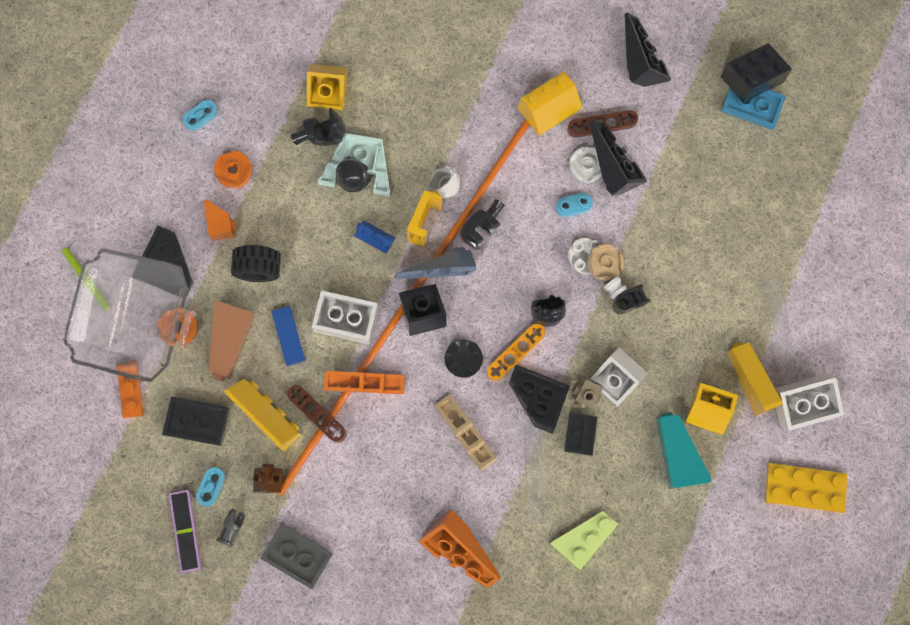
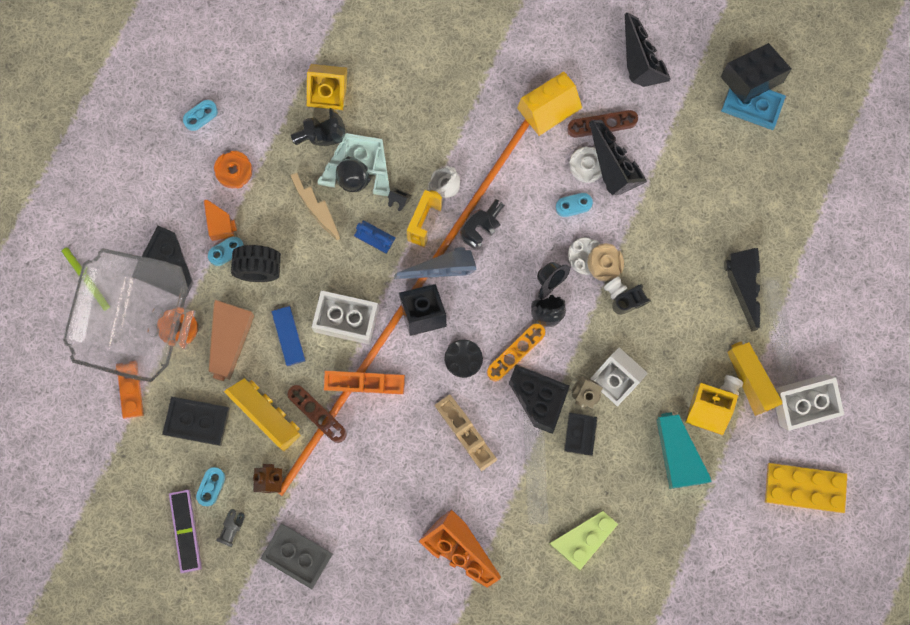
(225, 251): none -> medium azure plate
(318, 210): none -> tan slope
(398, 196): none -> black tile
(550, 277): none -> black piece
(732, 384): none -> white wheel
(742, 273): none -> black wedge

